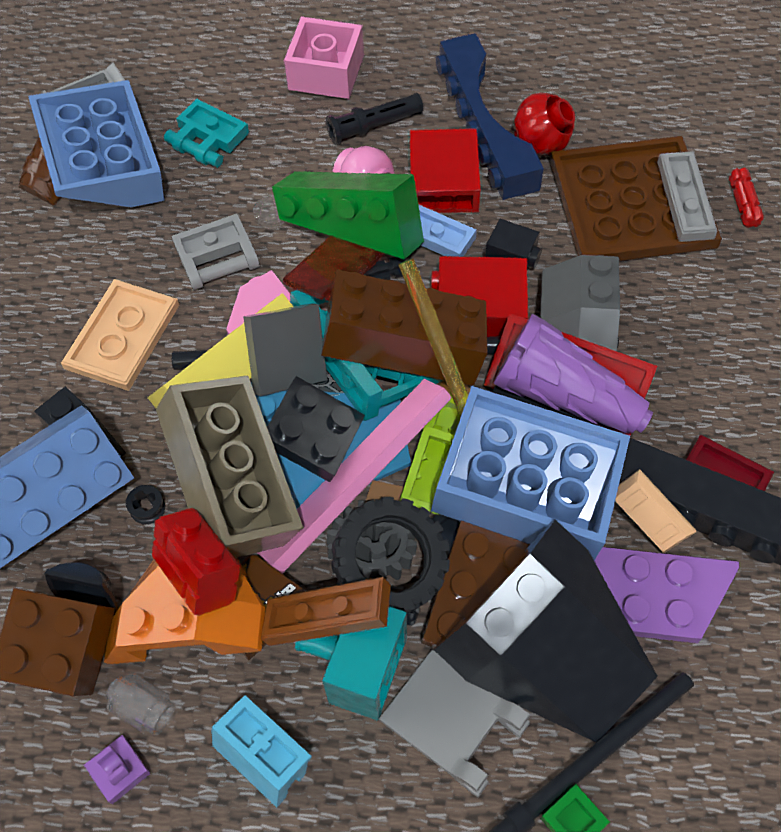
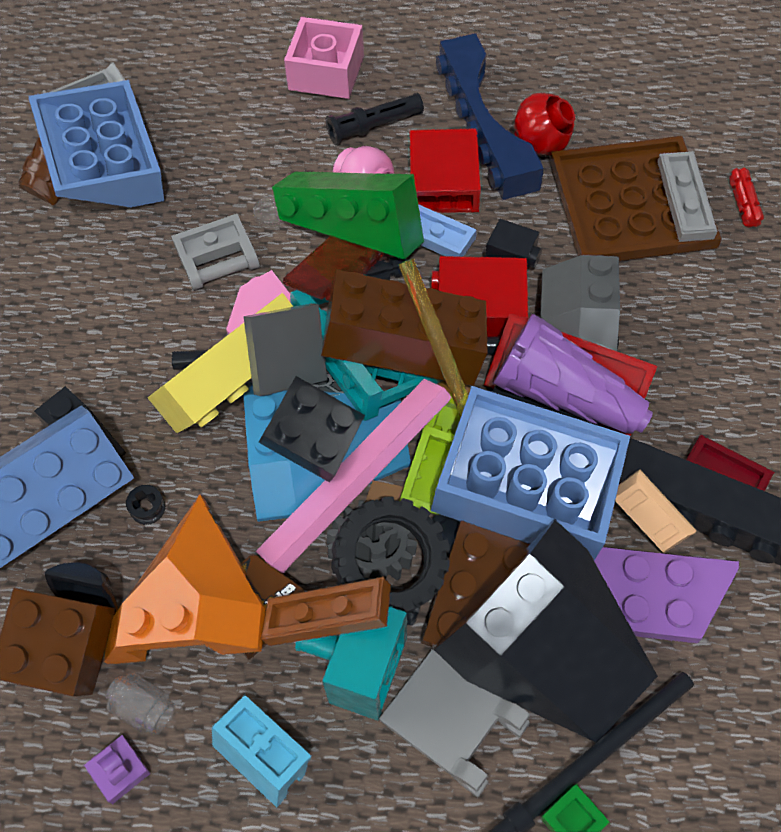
(120, 334): light nougat tile -> none
(195, 561): red brick -> none
(210, 125): teal plate -> none
(229, 464): dark tan brick -> none

